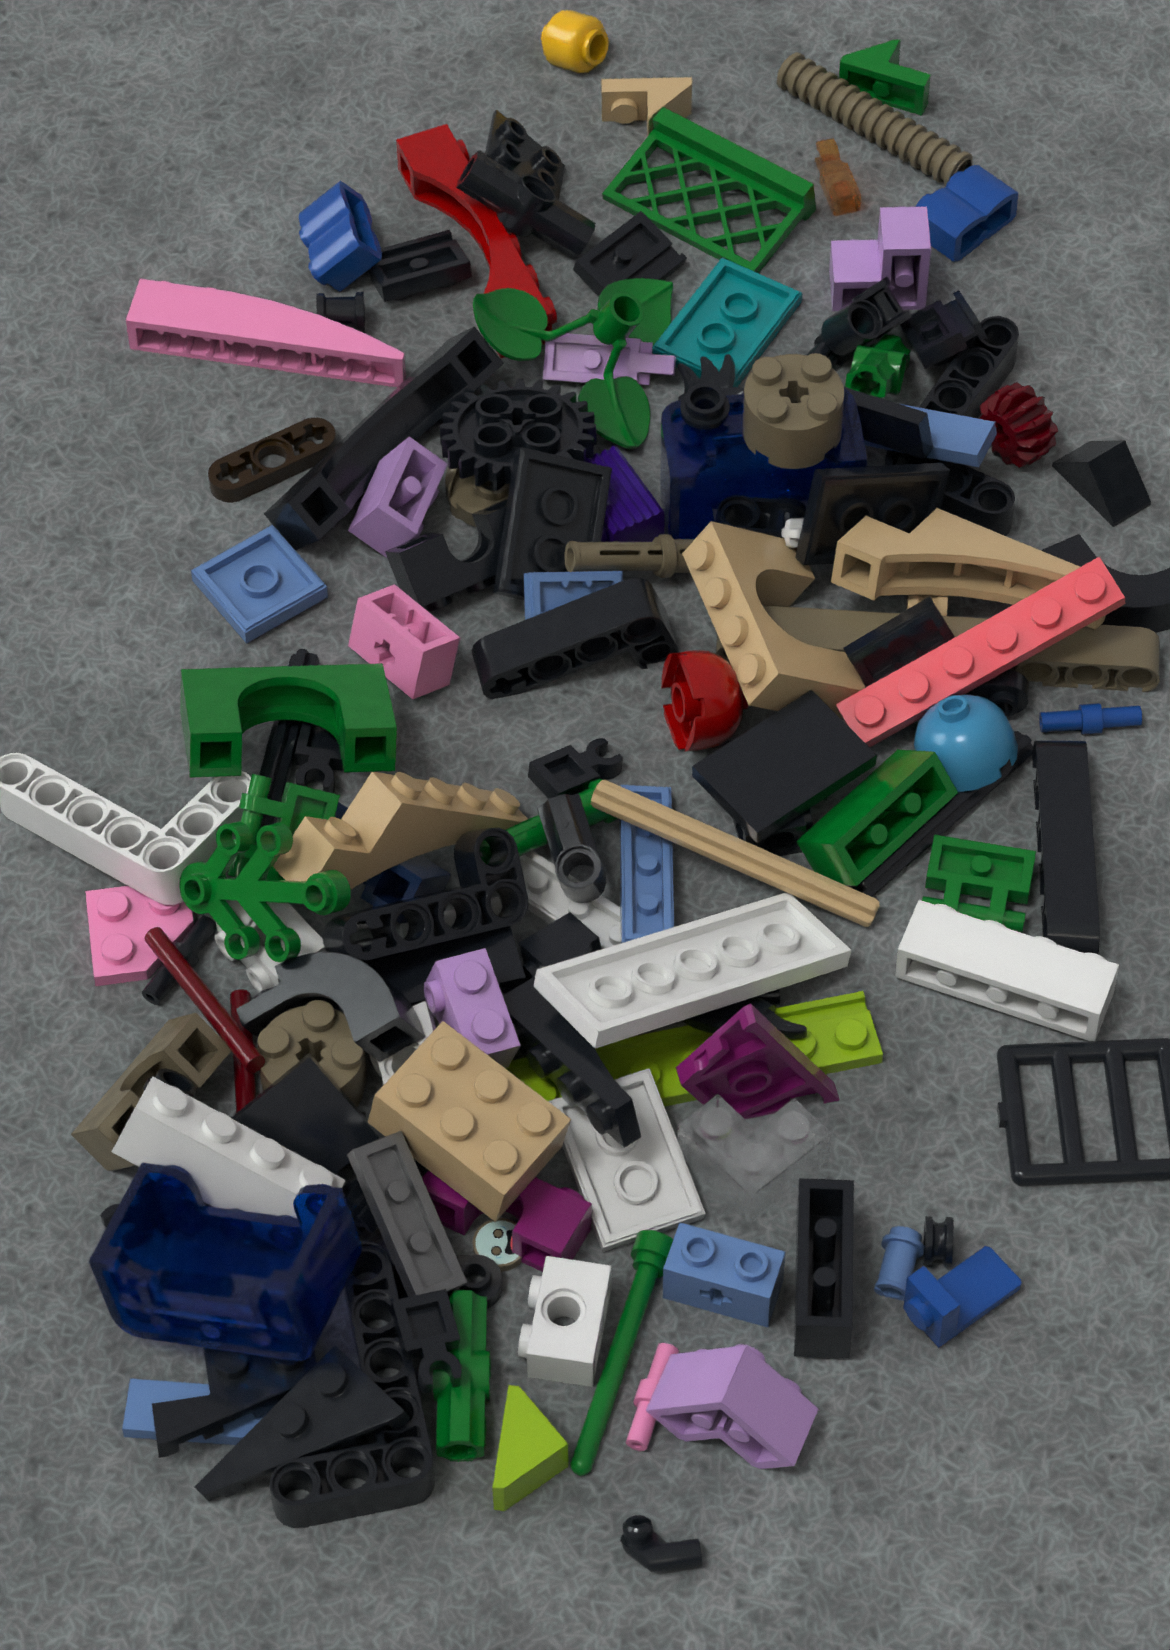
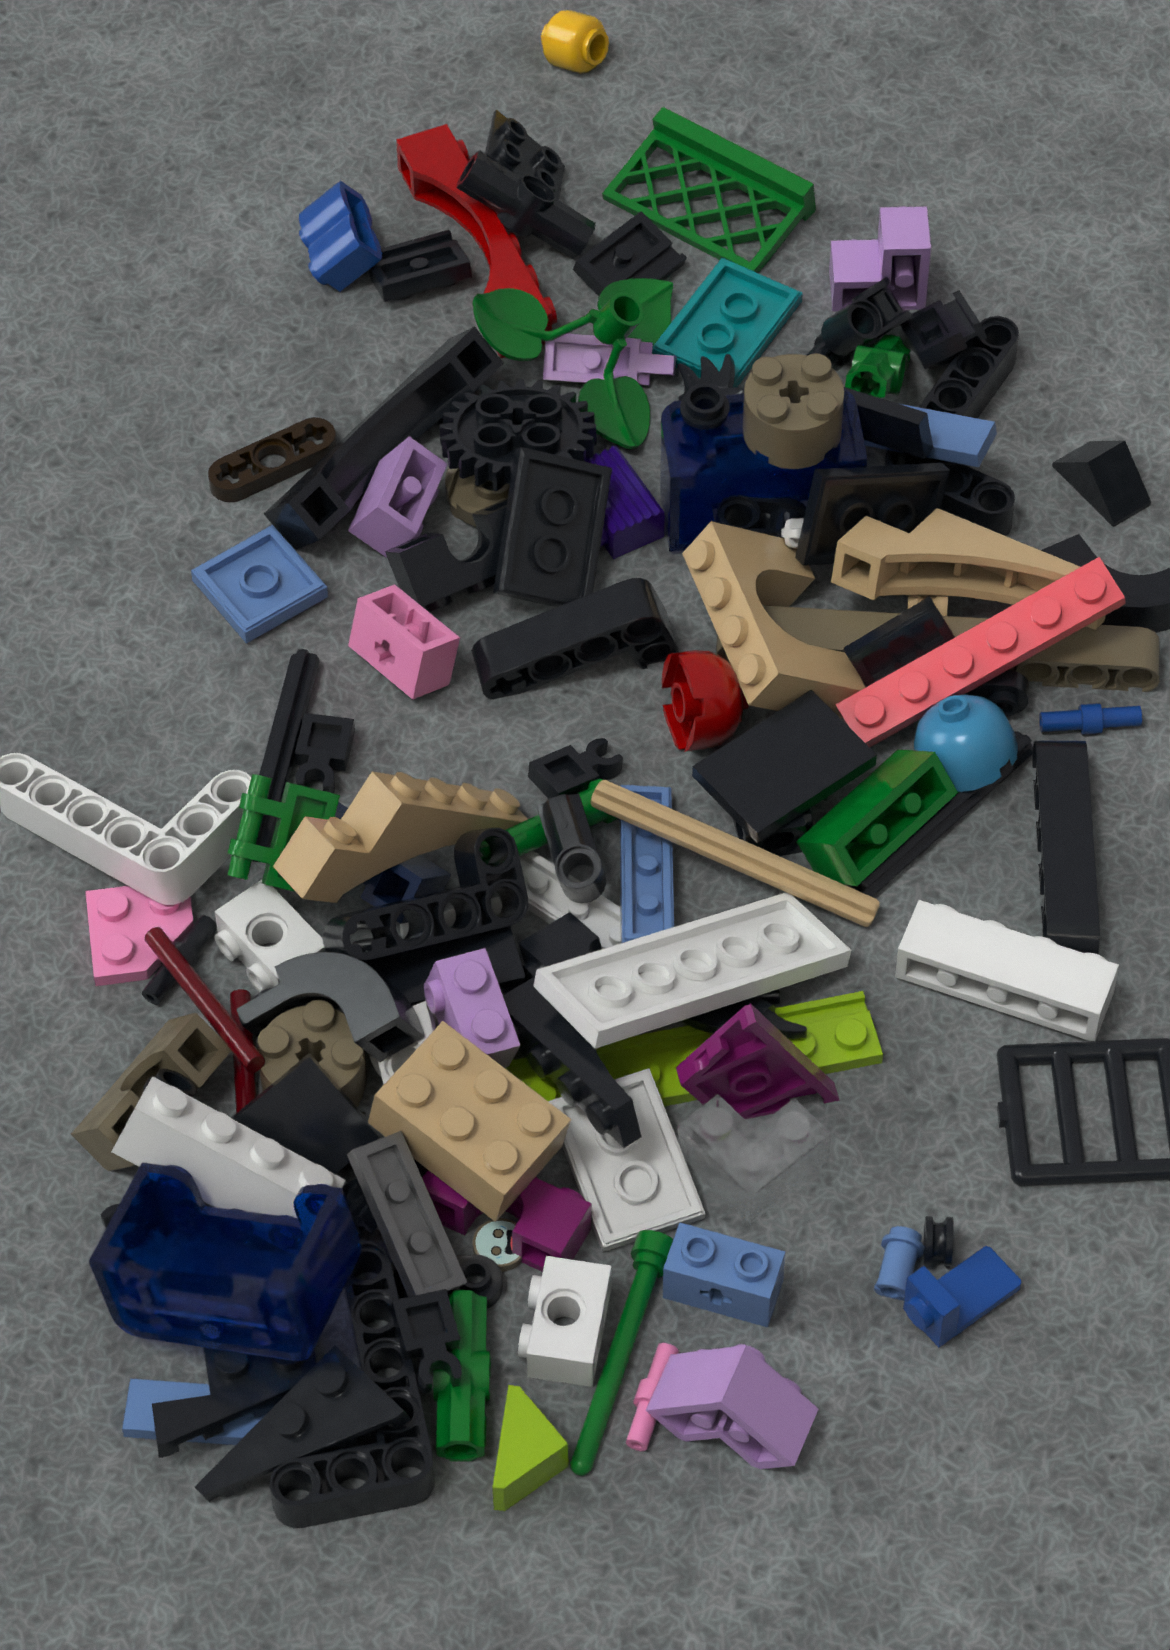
(207, 889): green plant -> none
(255, 334): bright pink slope -> none
(343, 699): green arch -> none
(344, 310): black bush -> none
(552, 589): medium blue plate -> none
(643, 98): tan slope -> none
(655, 1553): black arm -> none
(660, 556): dark tan pin -> none
(824, 1268): black brick -> none
(836, 179): clear orange bar -> none
(872, 118): dark tan piece -> none
(880, 75): green slope -> none
(968, 211): blue brick -> none
(981, 871): green plate -> none
(1021, 424): dark red gear -> none

